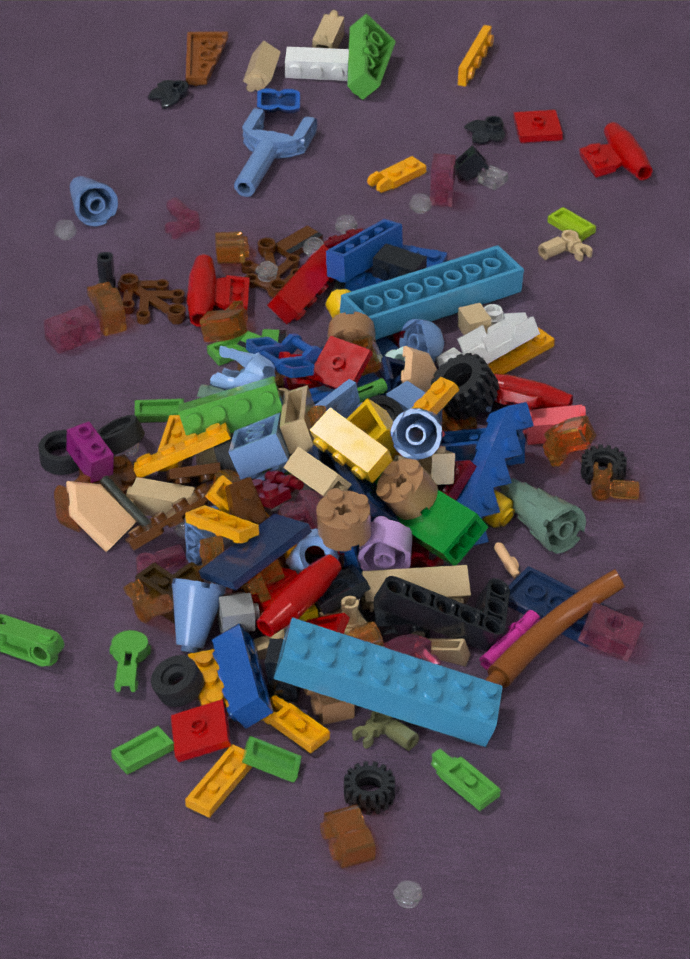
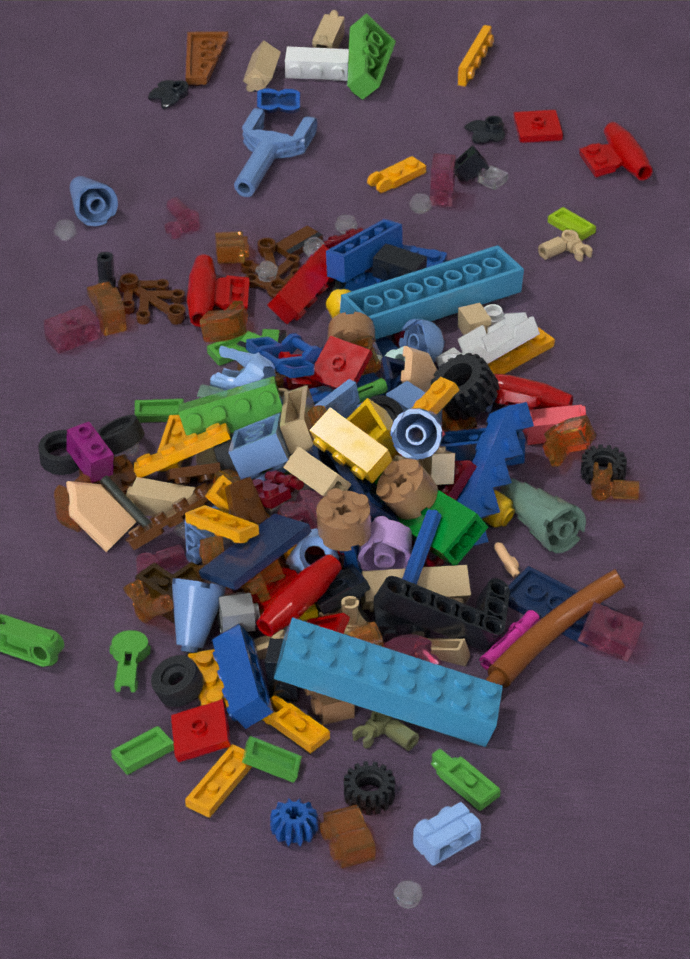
(294, 822): none -> blue gear
(422, 546): none -> blue axle
(446, 833): none -> light blue brick

